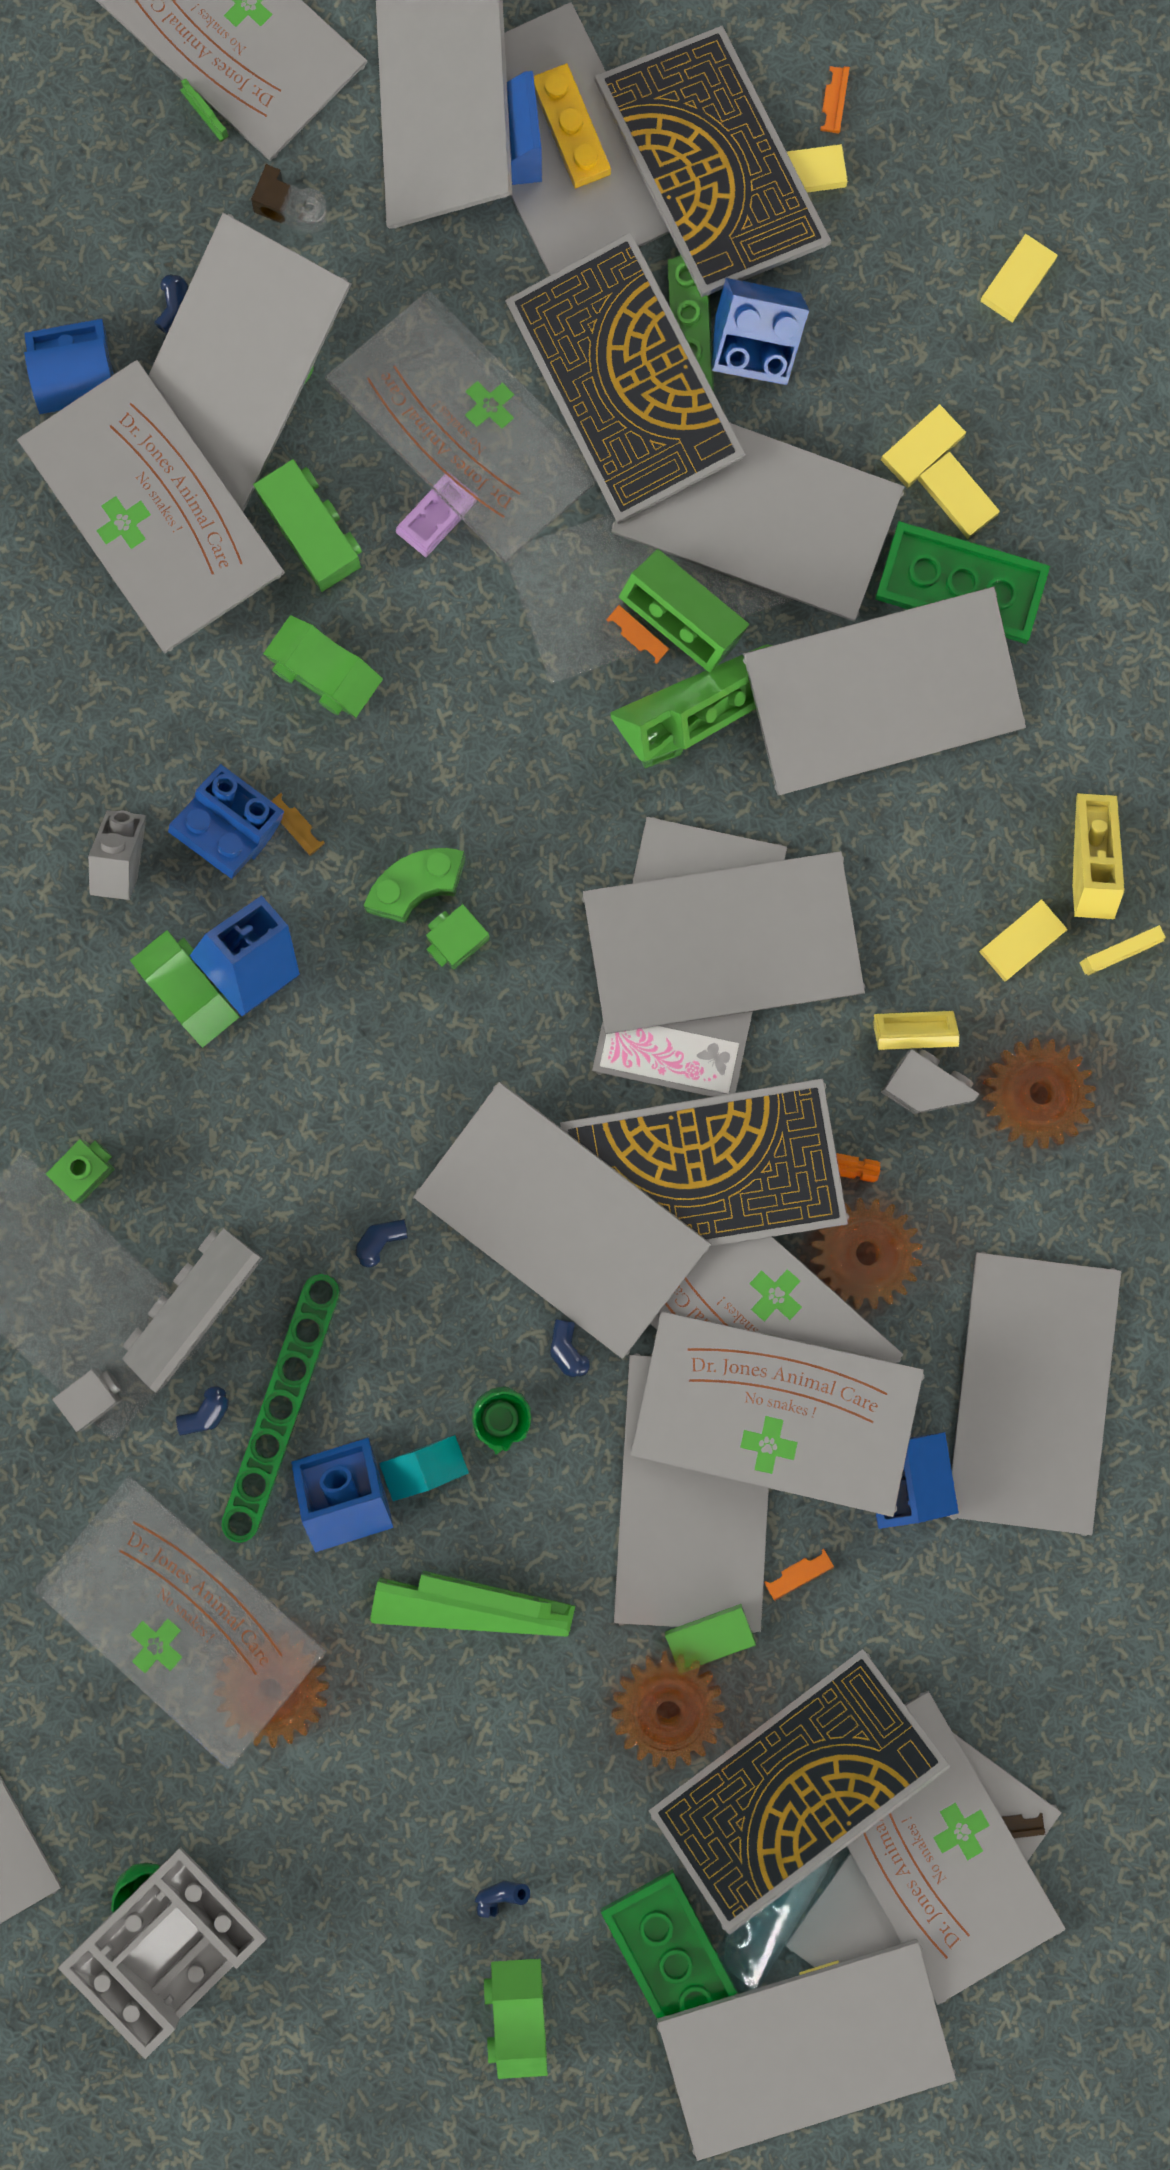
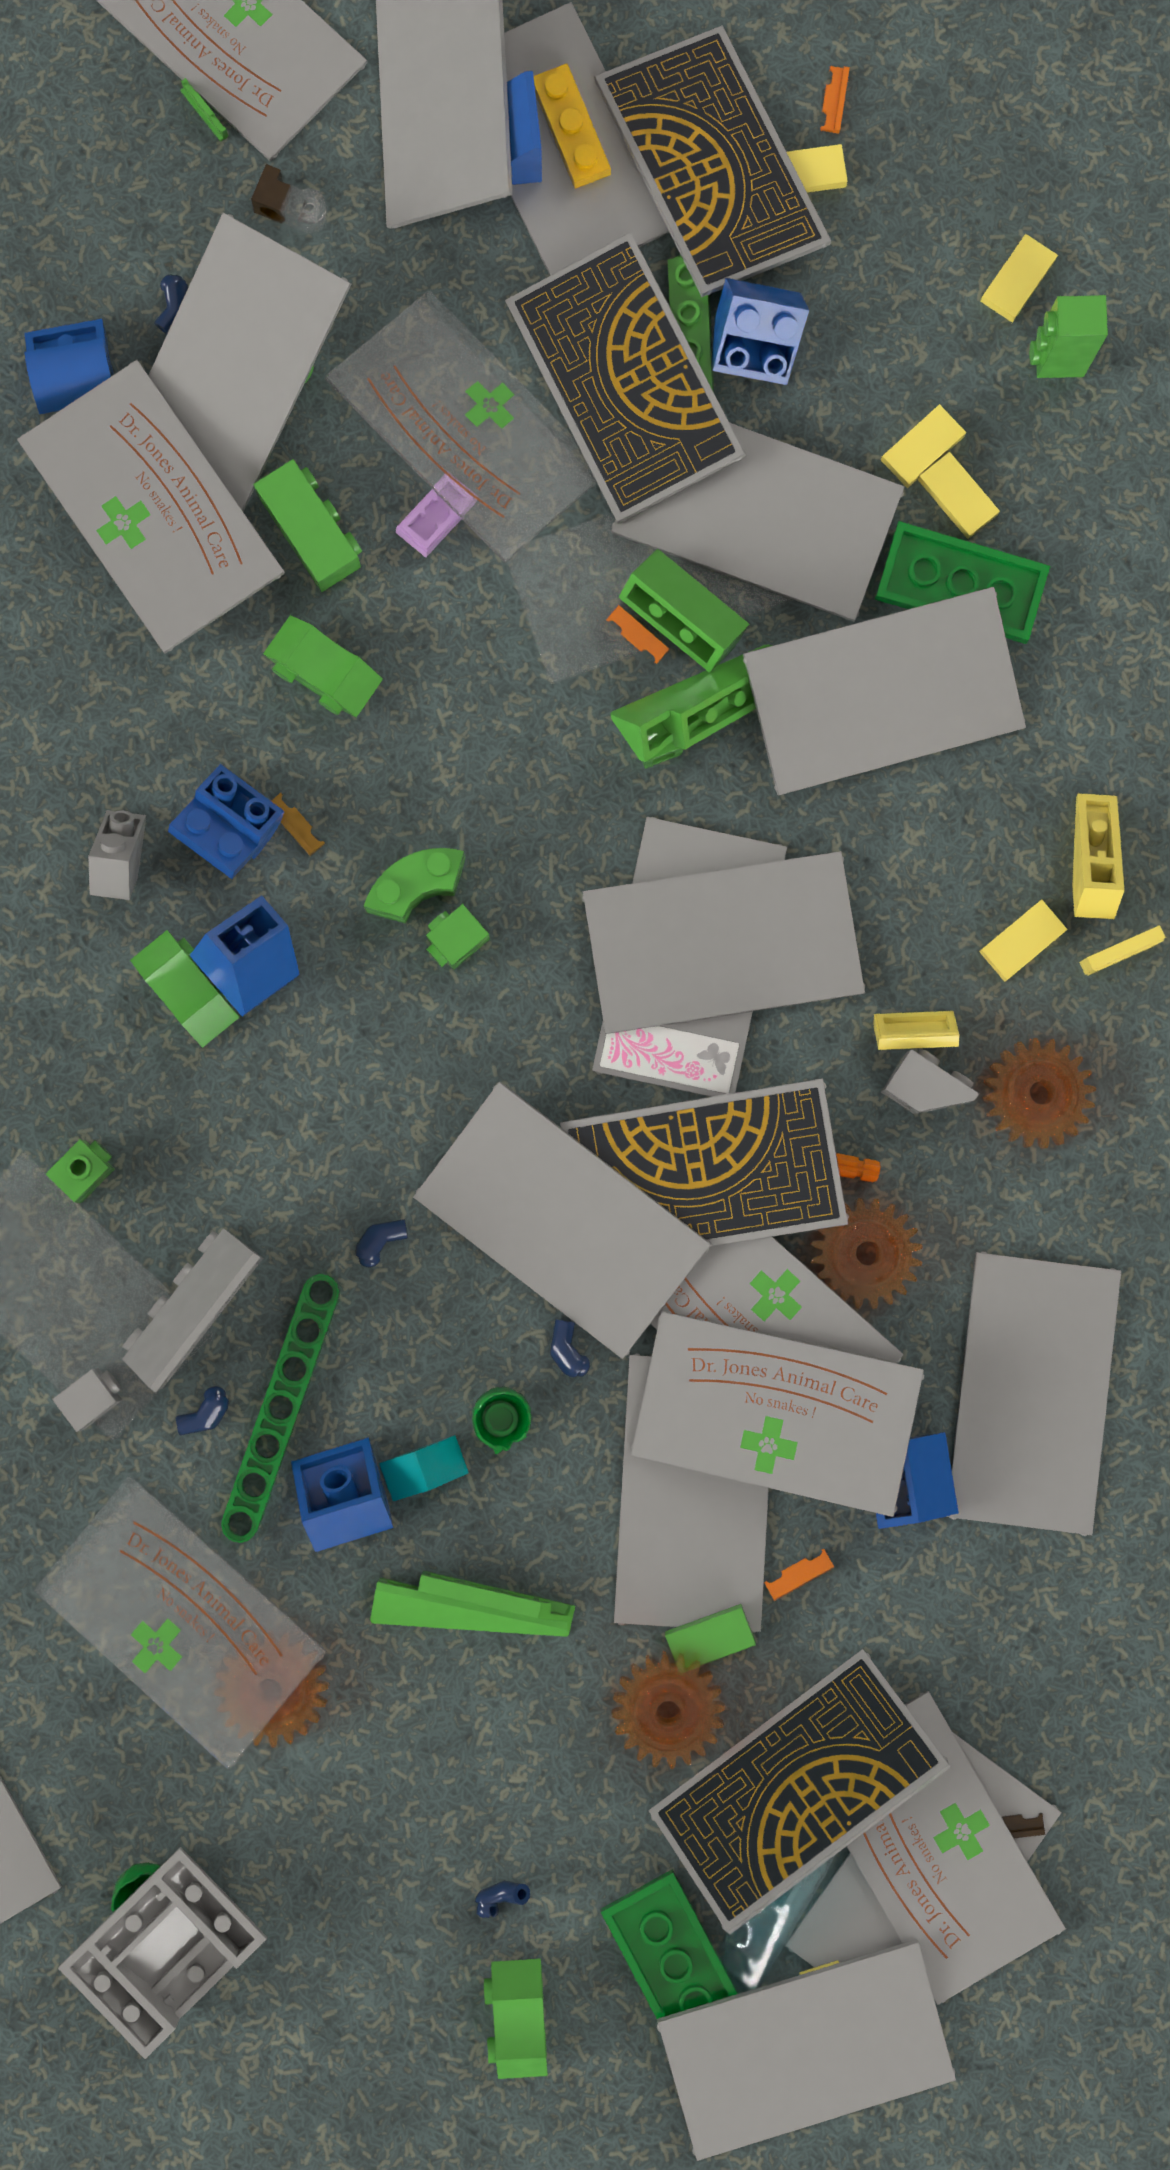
(1070, 336): none -> bright green brick

